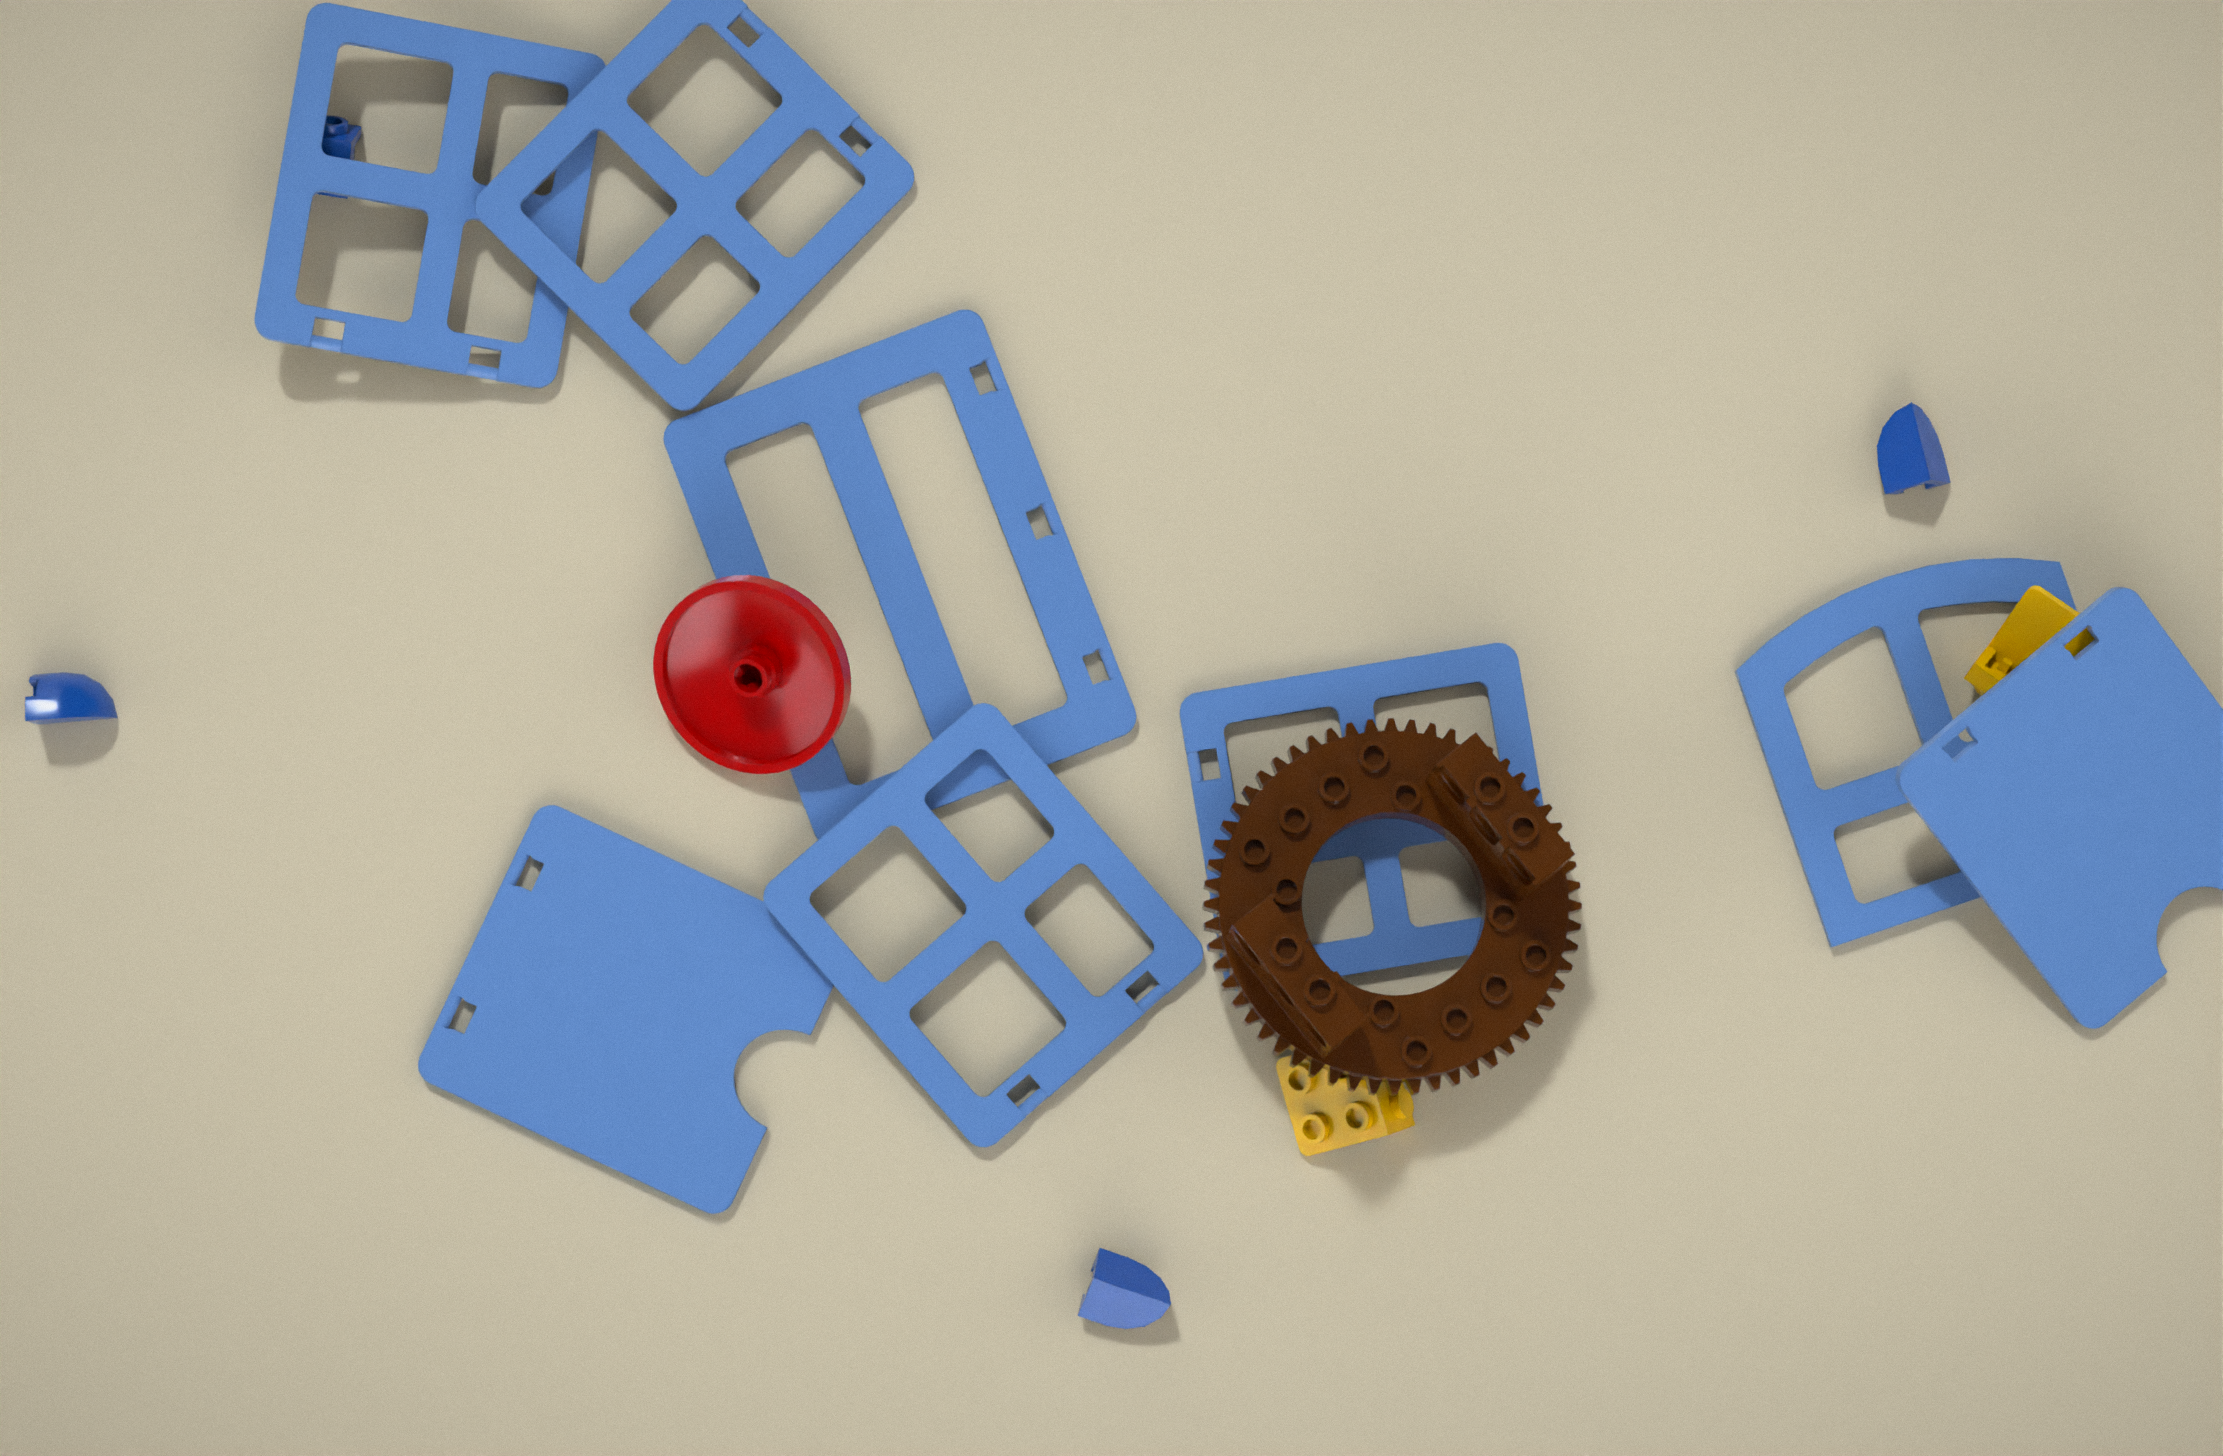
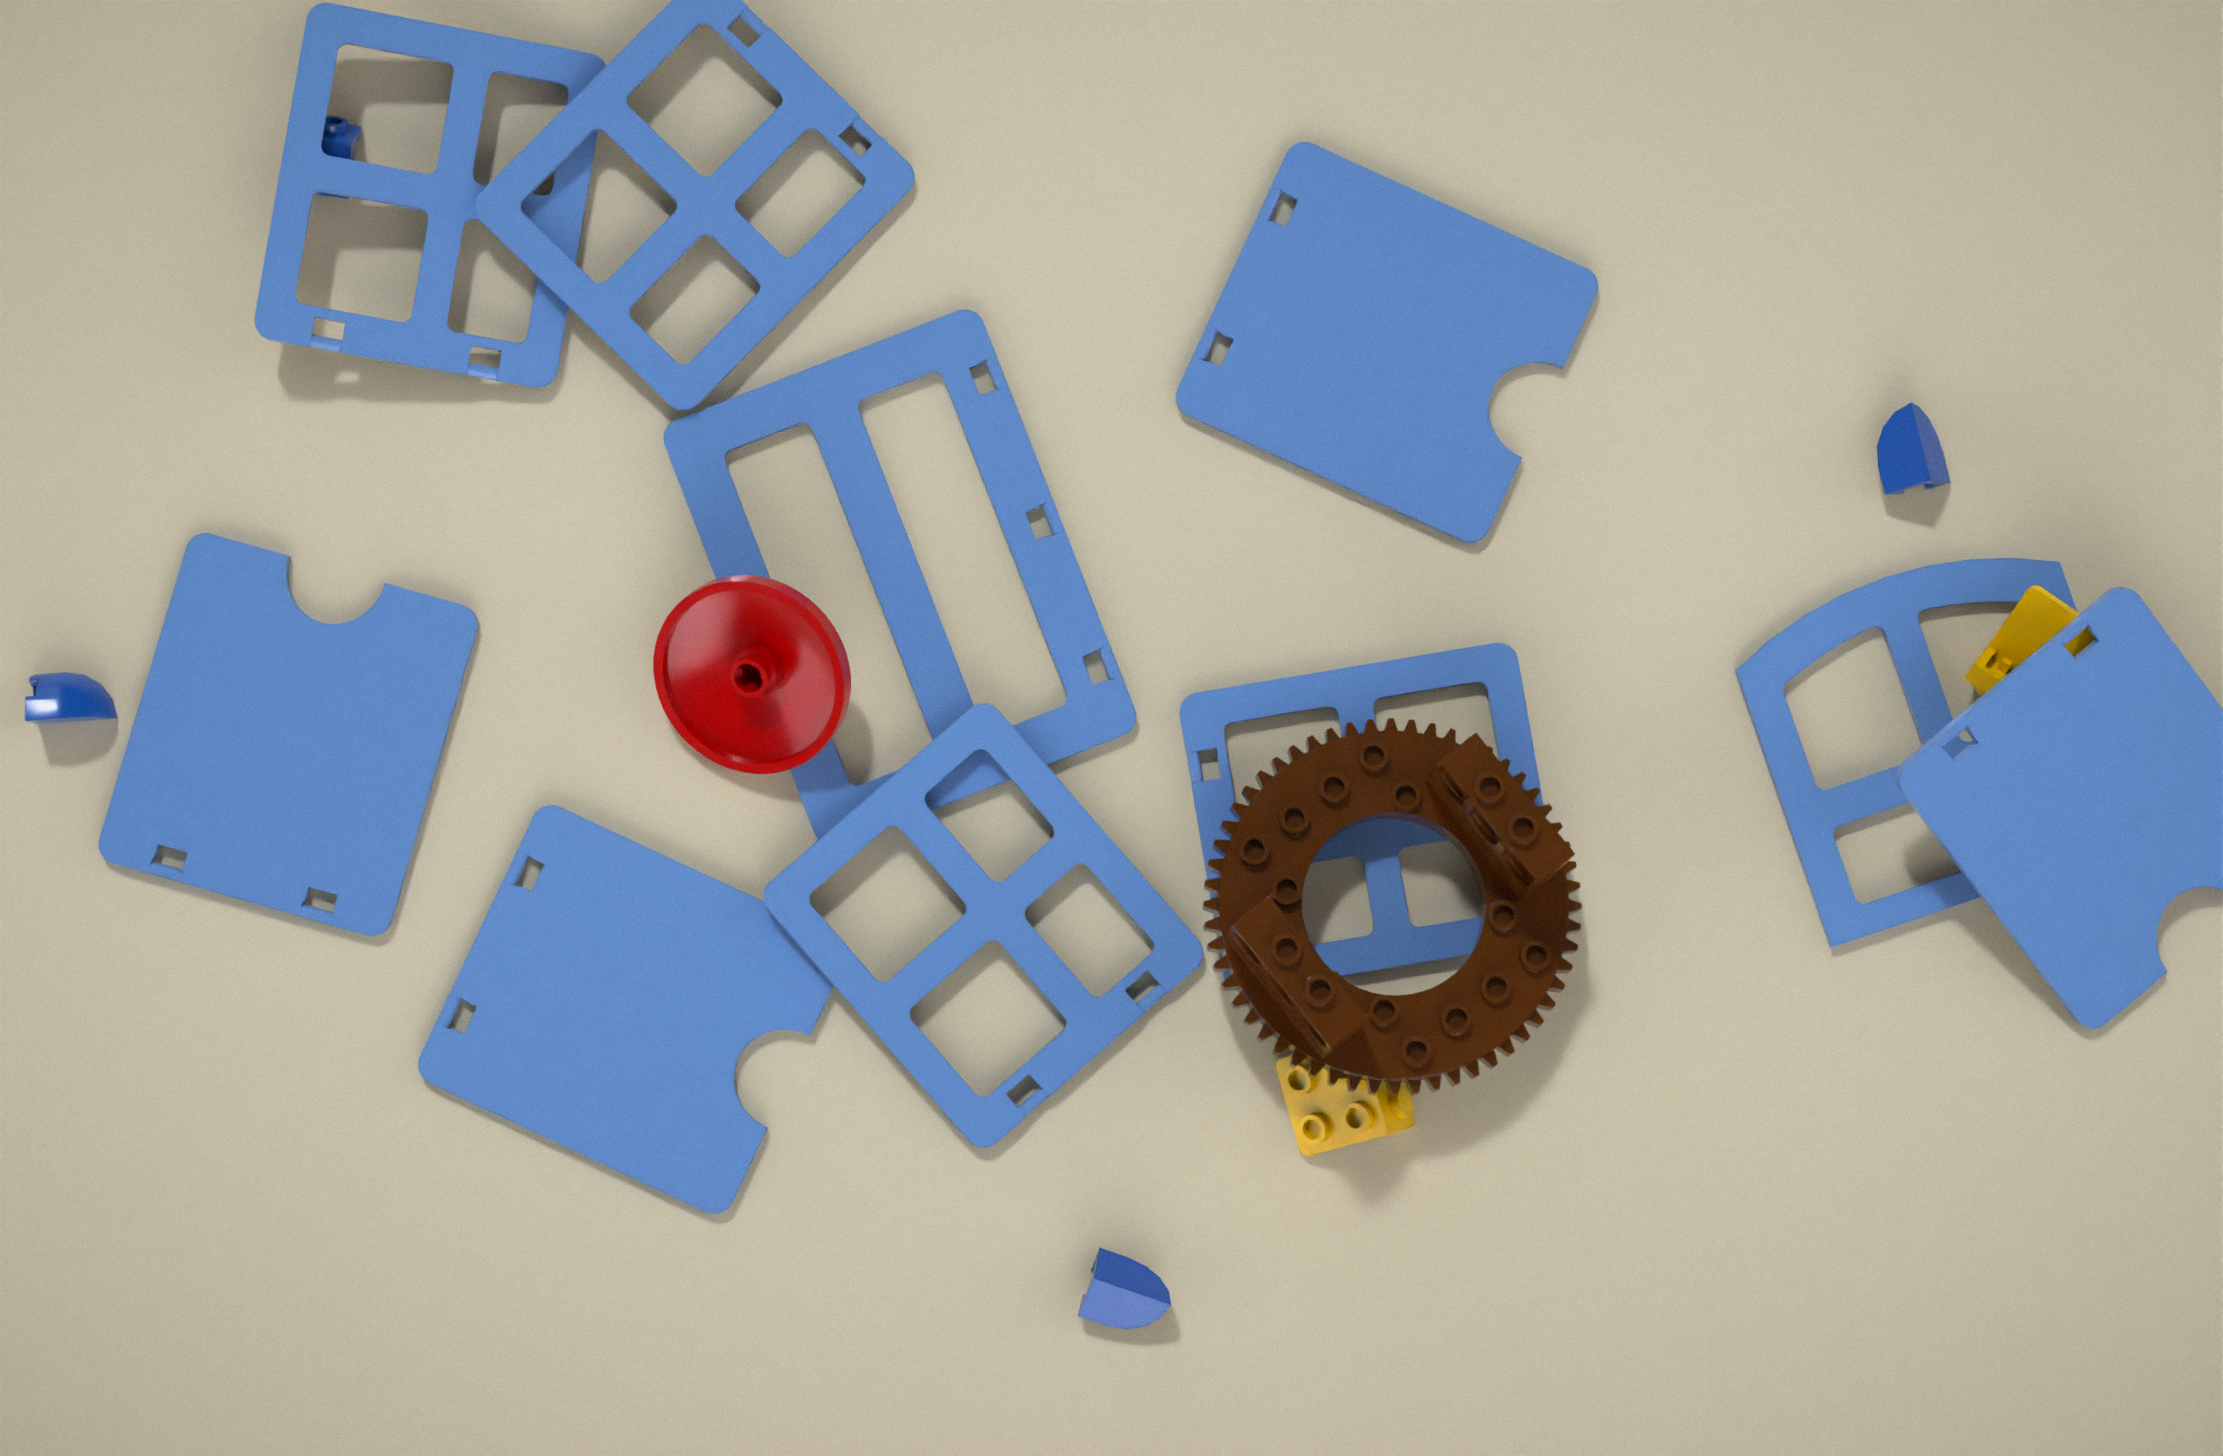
(286, 740): none -> medium blue door
(1379, 338): none -> medium blue door

